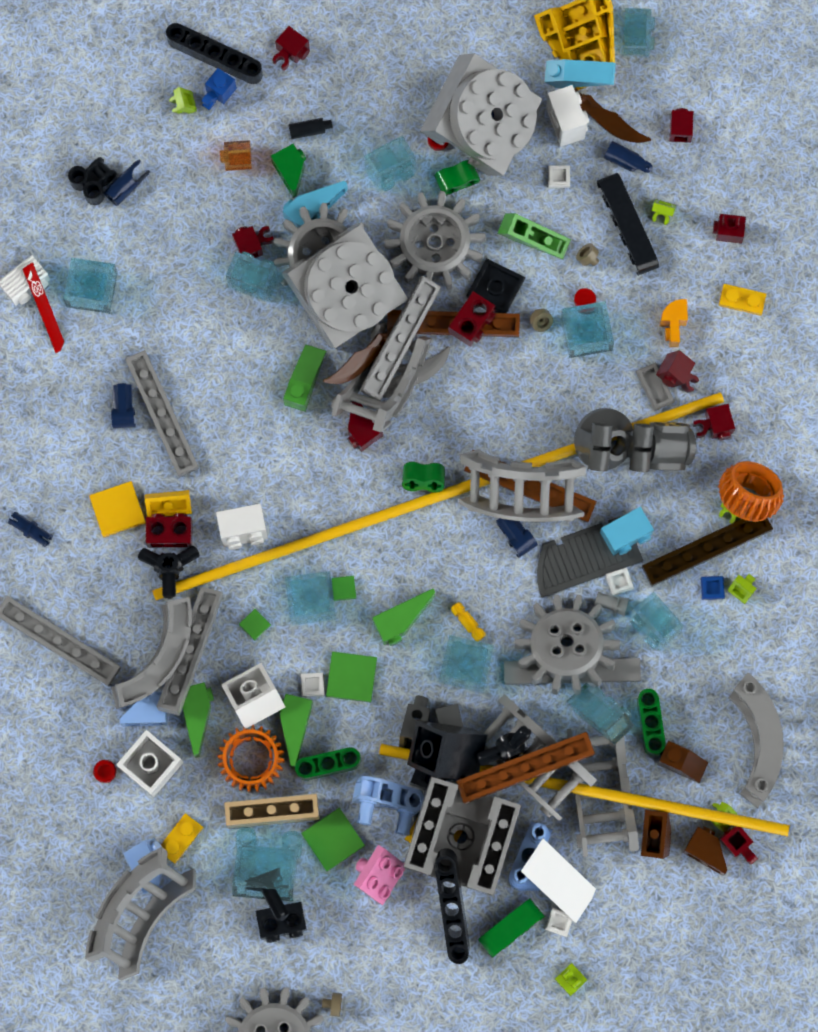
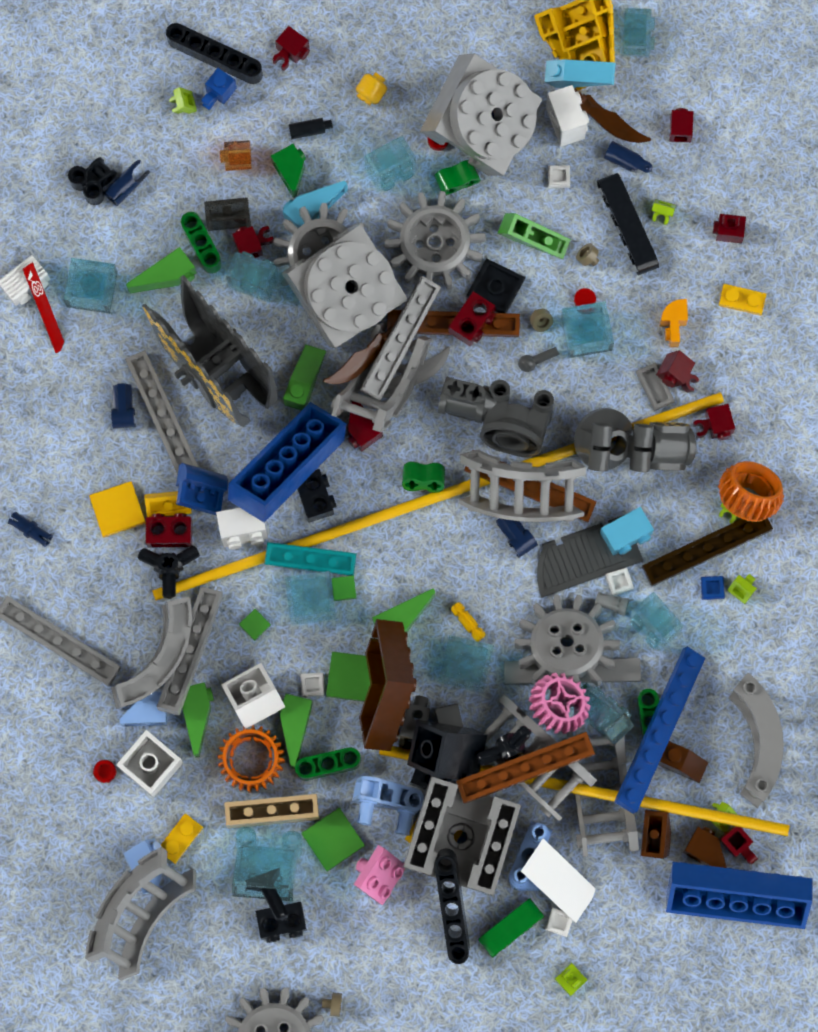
(164, 273): none -> bright green slope
(200, 233): none -> green beam
(200, 488): none -> blue brick
(212, 354): none -> dark grey animal
(227, 214): none -> clear smoke brick
(286, 462): none -> blue brick
(310, 497): none -> black brick
(310, 558): none -> teal tile
(371, 88): none -> yellow head
(389, 685): none -> reddish brown piece
(505, 425): none -> dark grey piece
(527, 363): none -> dark grey bar
(563, 696): none -> bright pink gear
(659, 730): none -> blue plate
(739, 895): none -> blue brick

